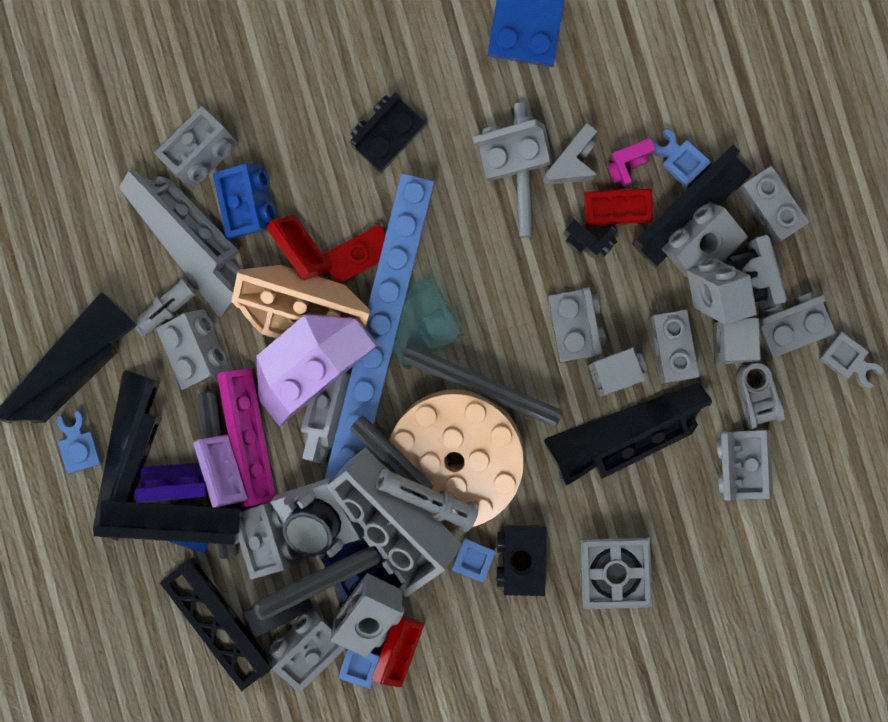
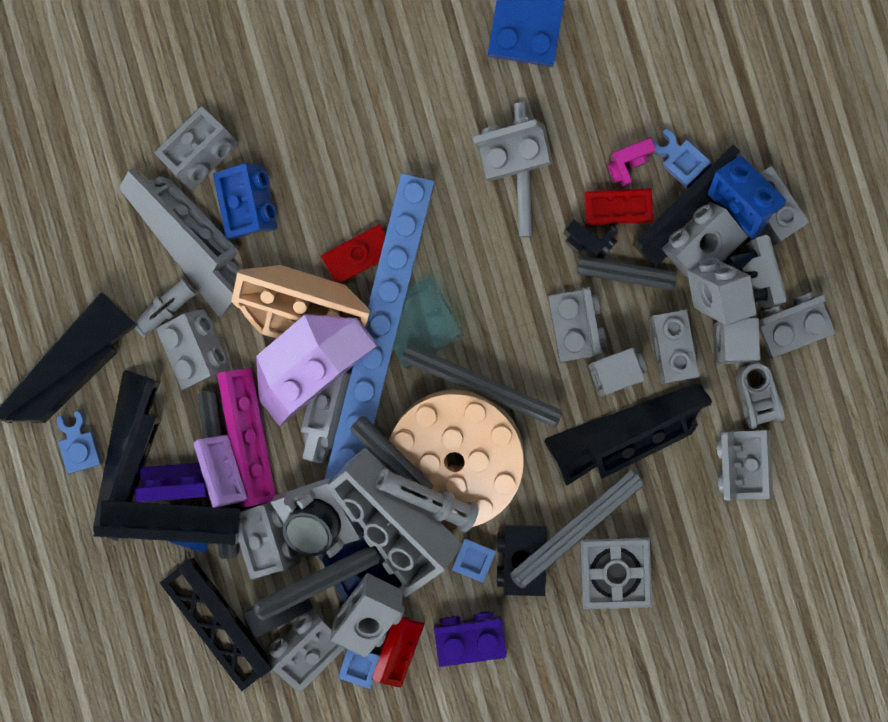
(298, 247): red plate -> none
(386, 132): black bracket -> none
(469, 639): none -> dark purple bracket
(568, 166): light grey slope -> none
(576, 529): none -> dark grey axle
(626, 273): none -> dark grey axle
(746, 196): none -> blue bracket
(847, 358): light grey plate -> none

